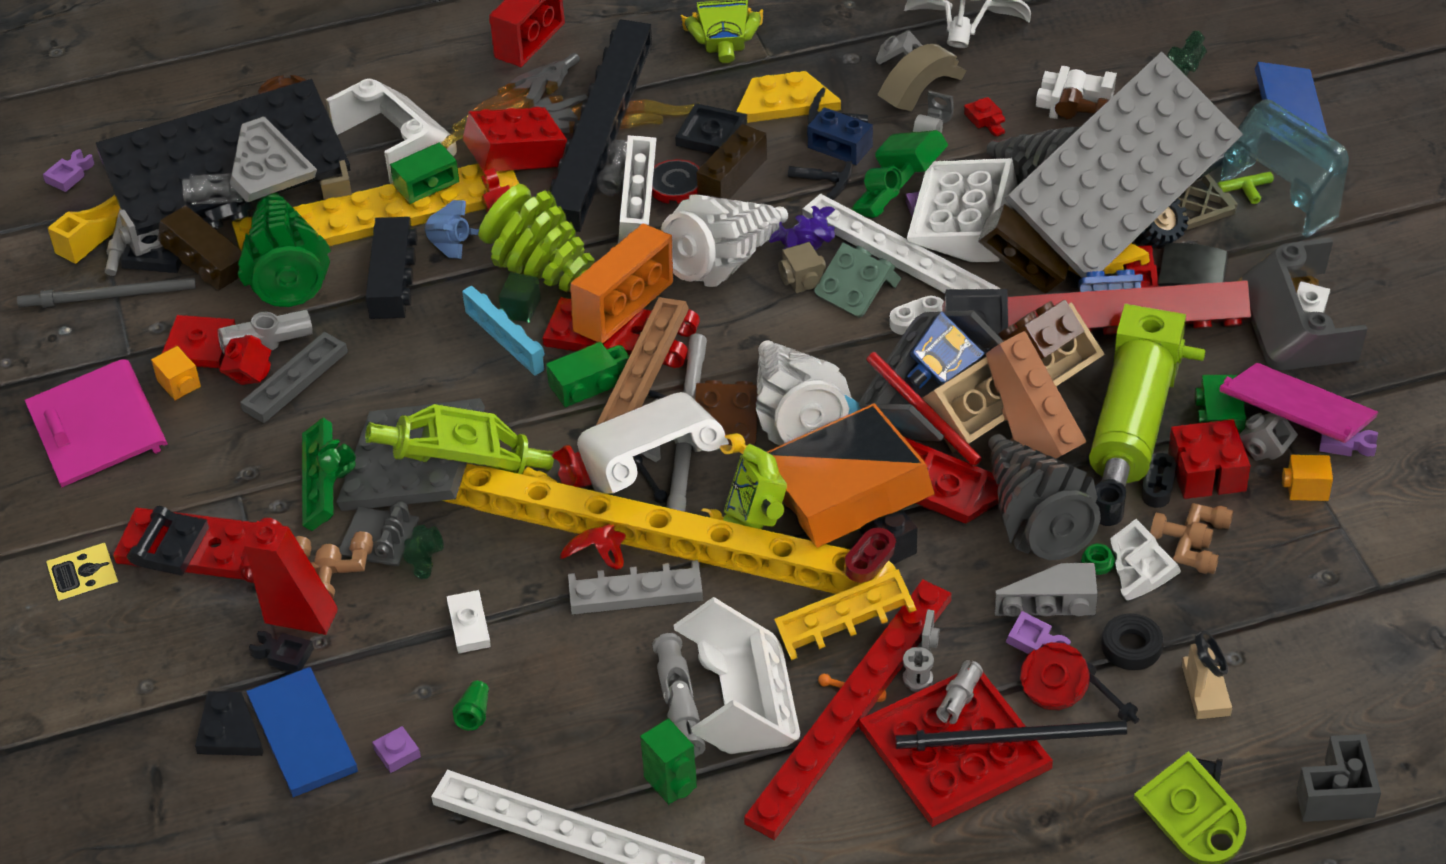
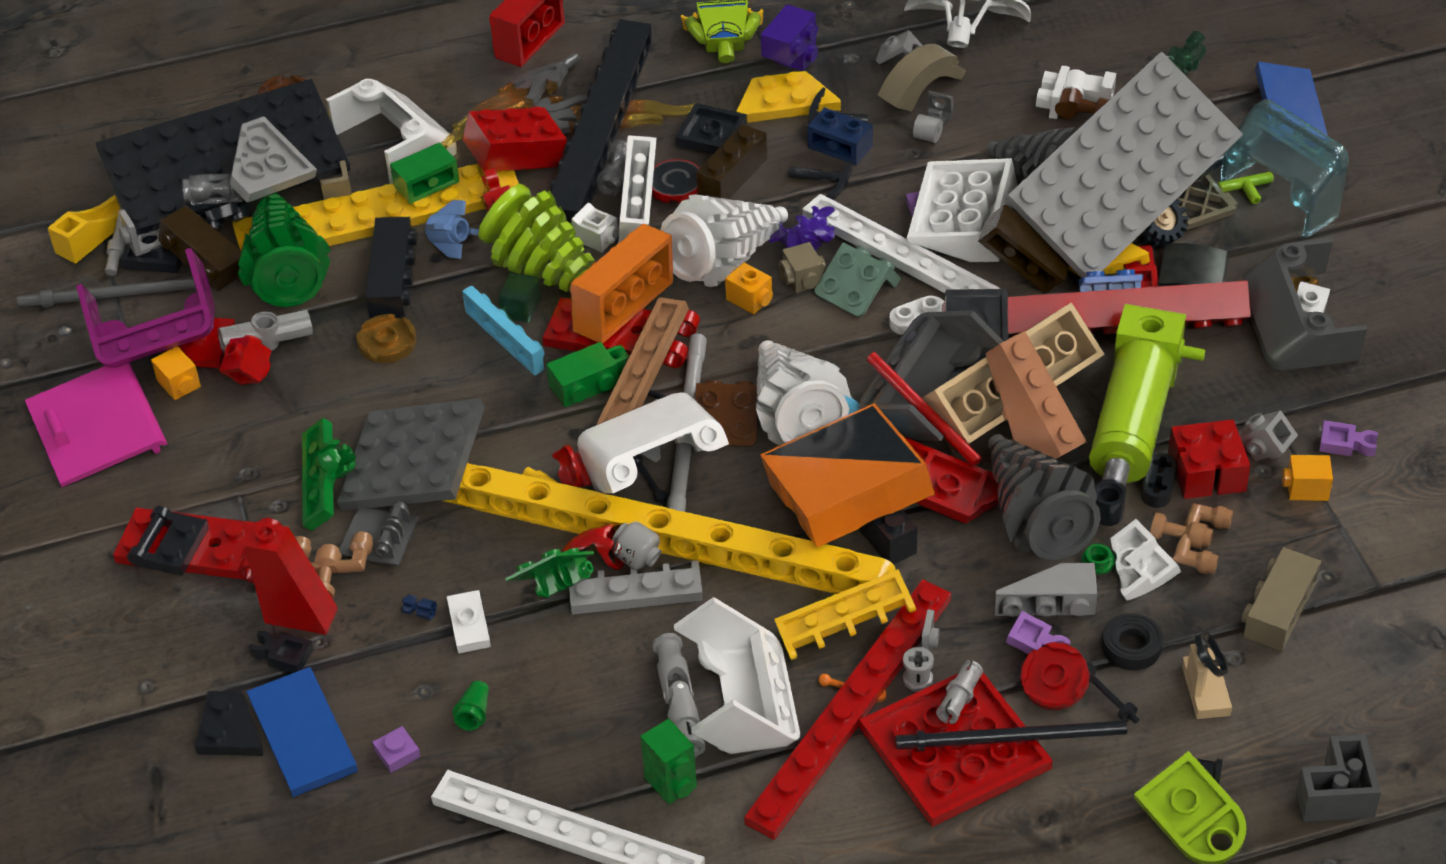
(67, 173): medium lavender plate -> none
(81, 571): sticker -> none
(118, 344): none -> magenta windscreen
(294, 377): dark grey plate -> none
(386, 338): none -> pearl gold tile
(420, 548): clear green plate -> none
(424, 608): none -> dark blue piece
(459, 436): lime plate -> none
(555, 571): none -> green hinge
(595, 227): none -> white window
(636, 545): none -> light grey head
(749, 288): none -> light orange brick
(756, 487): lime torso -> none
(791, 38): none -> dark purple brick
(864, 560): dark red plate -> none
(899, 159): green plate -> none
(942, 353): torso -> none
(985, 113): red plate -> none
(1047, 330): bracket -> none
(1217, 405): green brick -> none
(1280, 598): none -> dark tan brick
(1299, 402): dark pink container -> none

